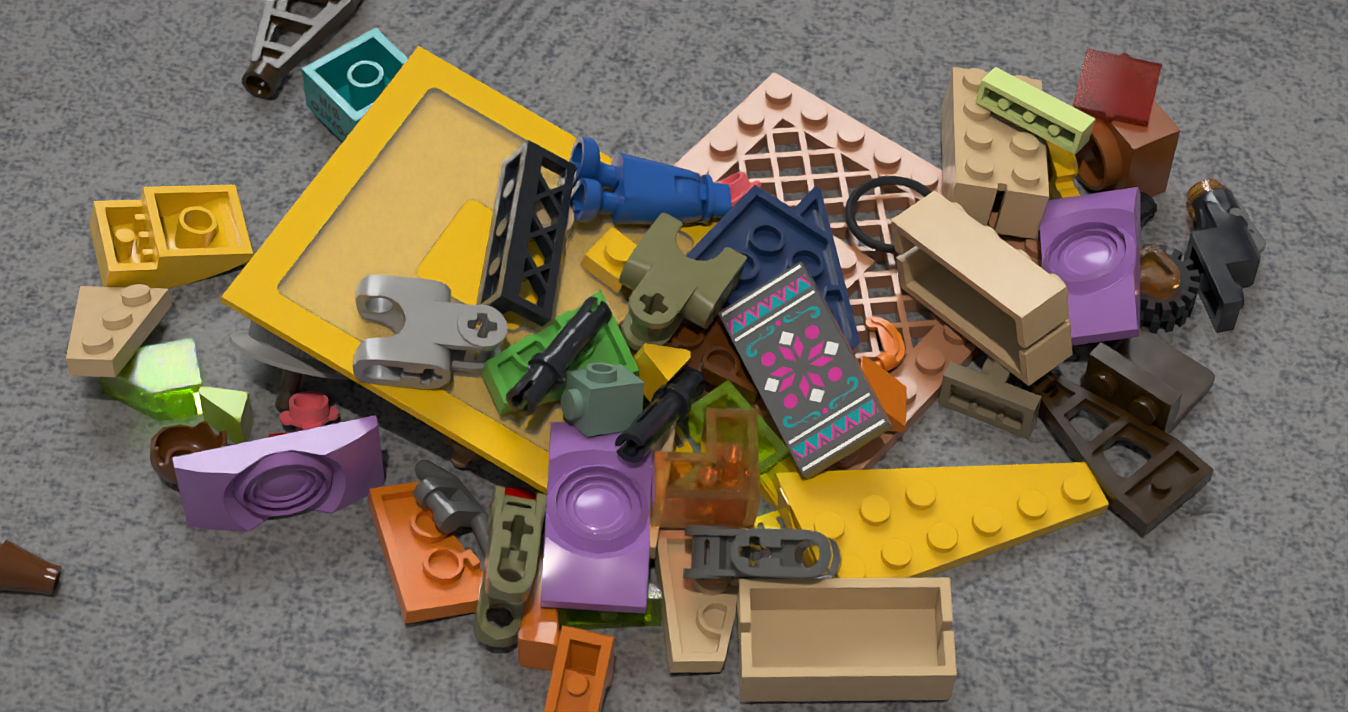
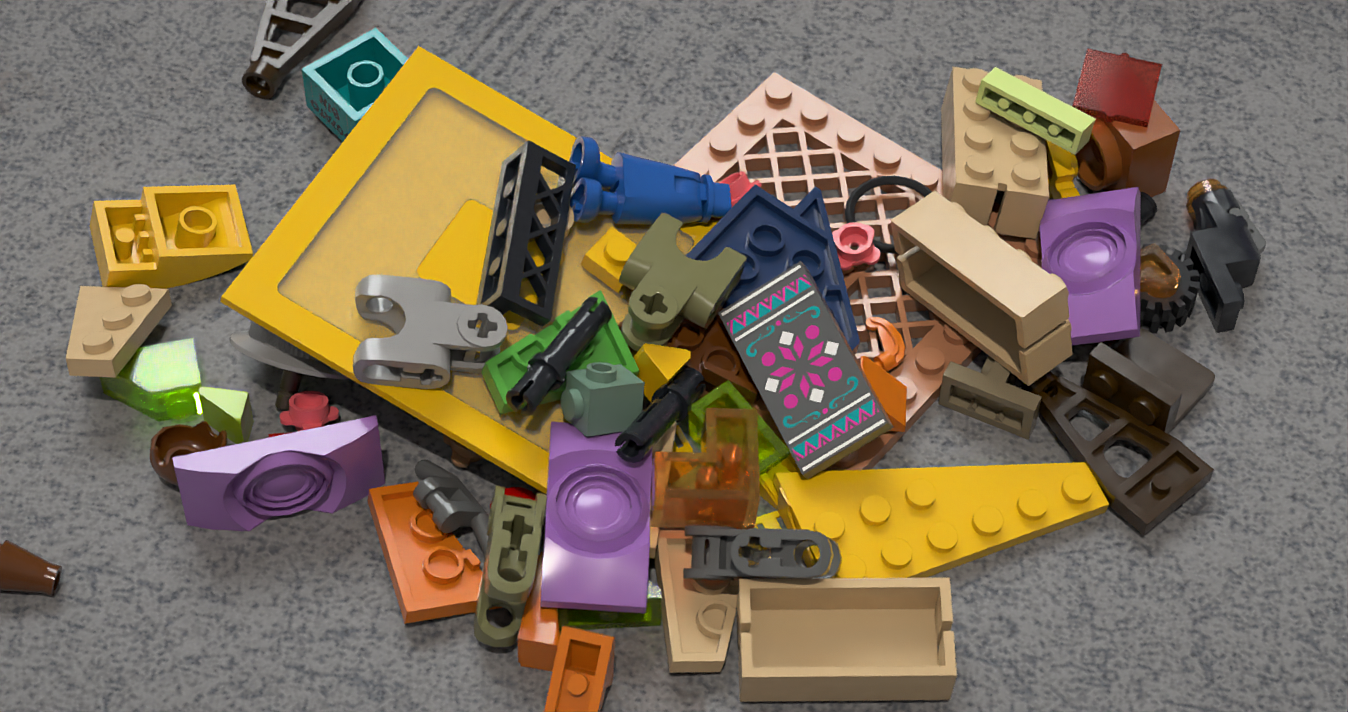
(855, 235): none -> coral plate

